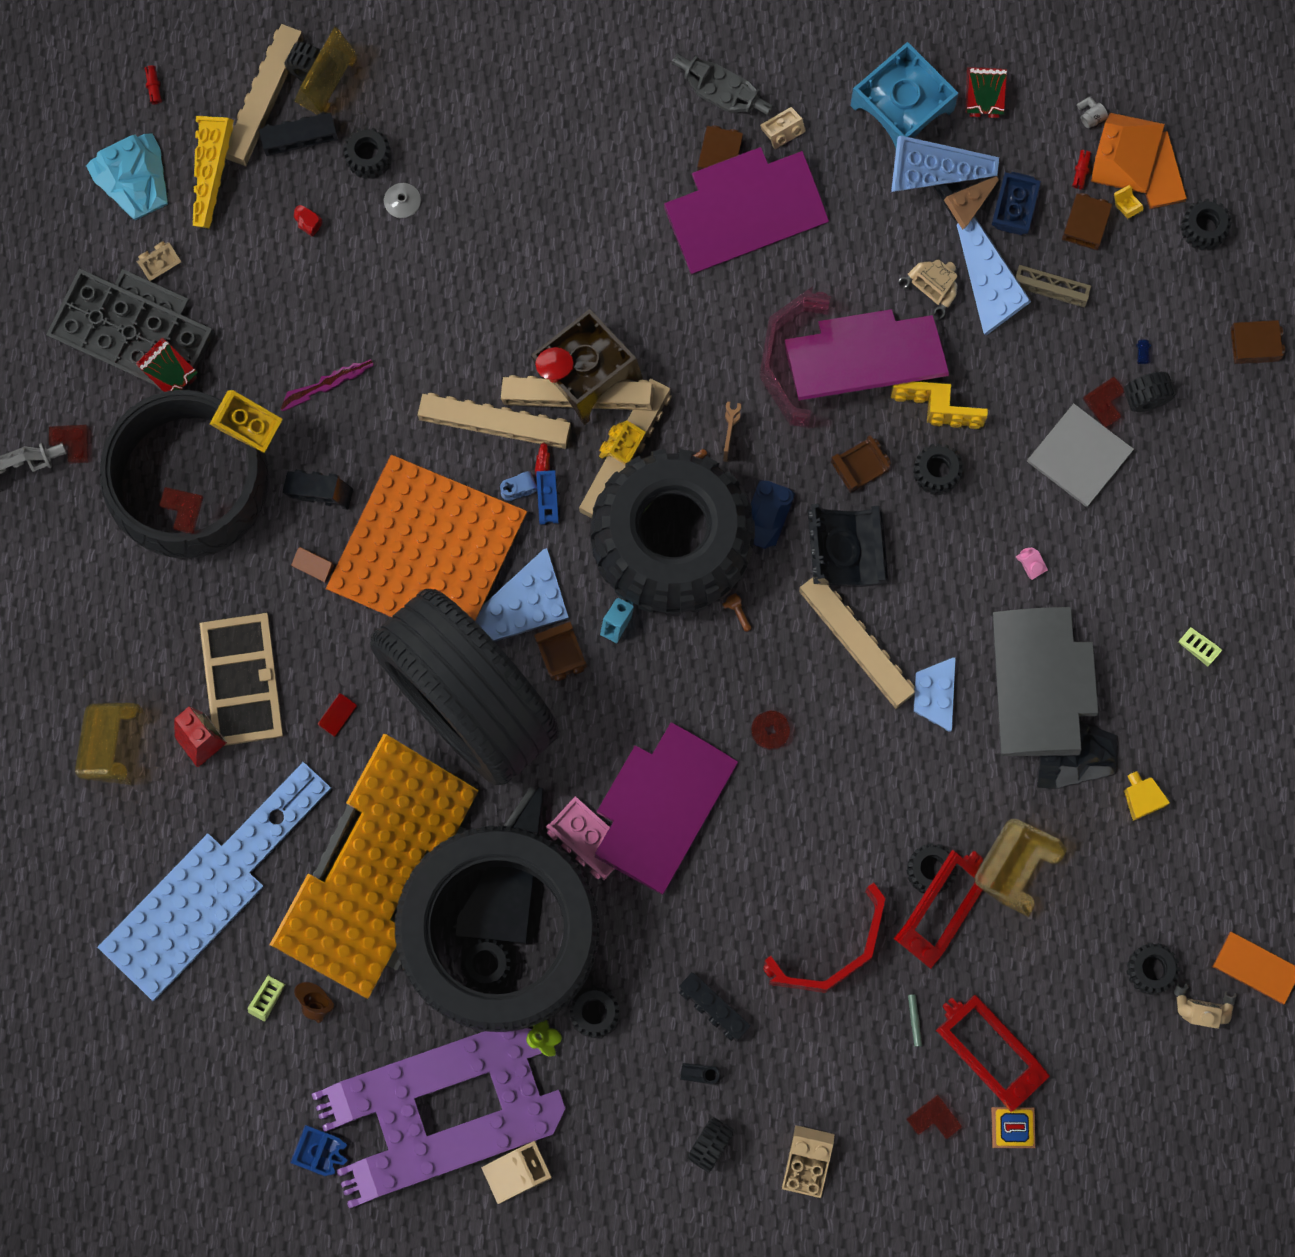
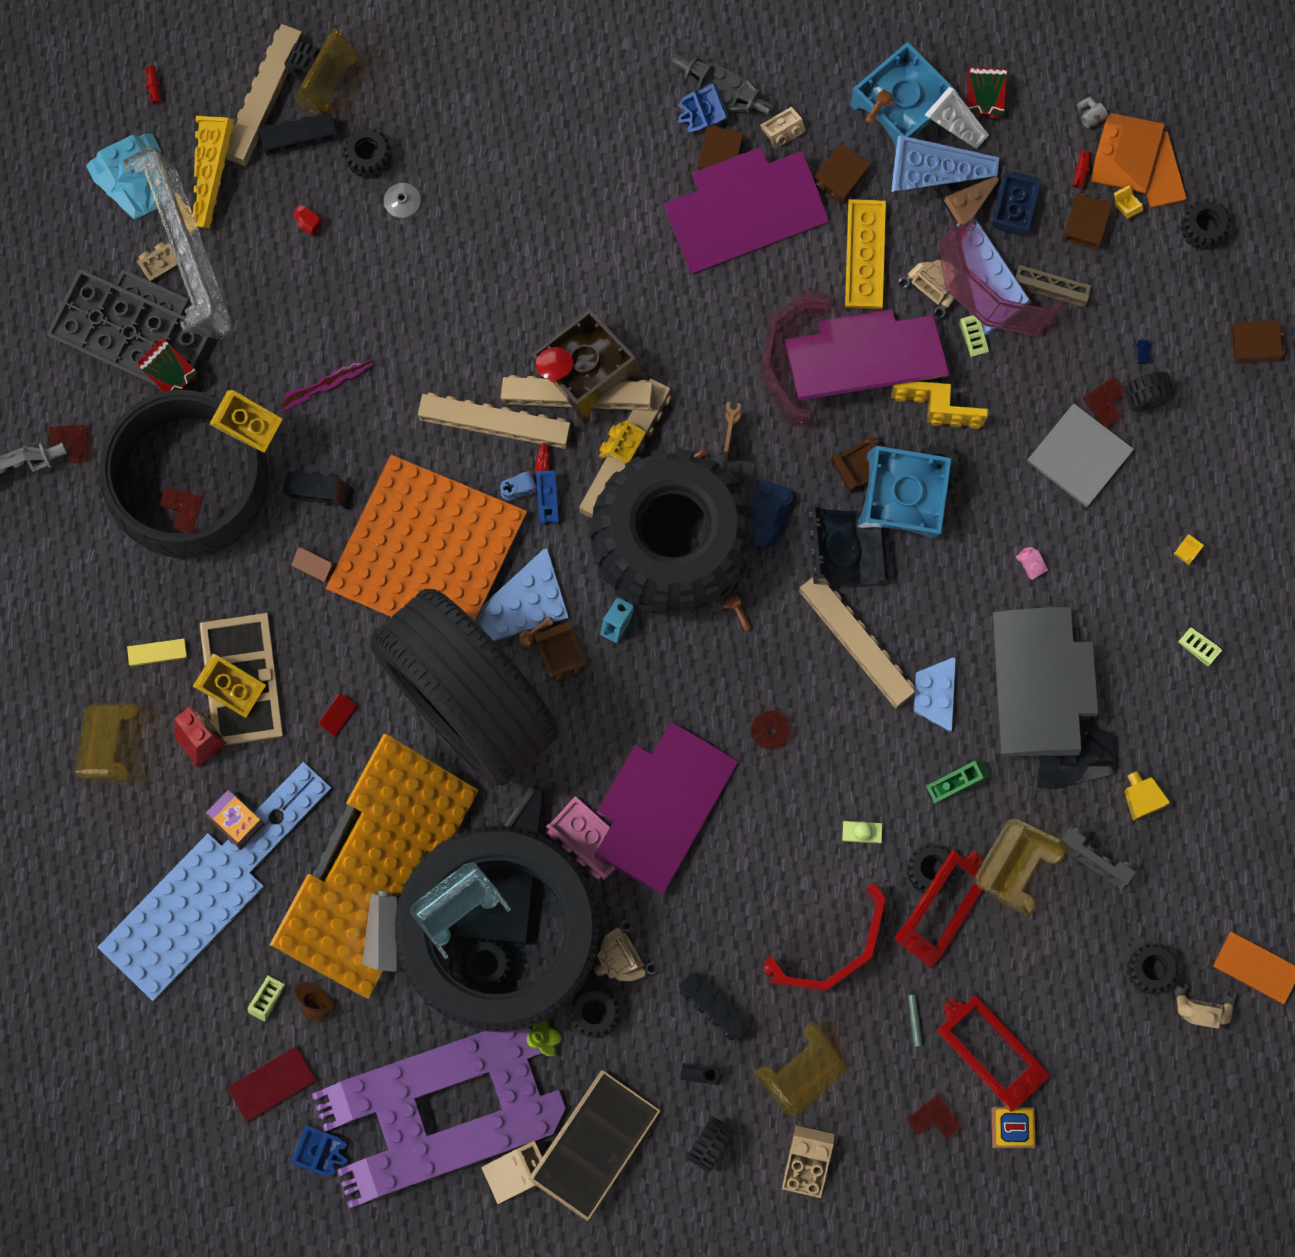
(157, 652): none -> light yellow tile
(208, 311): none -> clear windscreen
(229, 685): none -> yellow slope
(234, 819): none -> piece
(271, 1084): none -> dark red tile
(380, 942): none -> light grey slope
(452, 901): none -> clear light blue windscreen
(527, 637): none -> dark orange piece
(594, 1145): none -> clear smoke door
(619, 957): none -> tan torso
(703, 108): none -> blue plate
(805, 1075): none -> clear yellow windscreen
(841, 173): none -> reddish brown brick
(862, 832): none -> yellowish green tile
(865, 254): none -> yellow plate
(883, 98): none -> dark orange piece
(905, 491): none -> dark azure piece
(957, 118): none -> white wing
(959, 780): none -> green slope
(969, 320): none -> yellowish green slope
(980, 298): none -> clear pink panel
(1119, 874): none -> dark grey piece
(1188, 549): none -> yellow panel

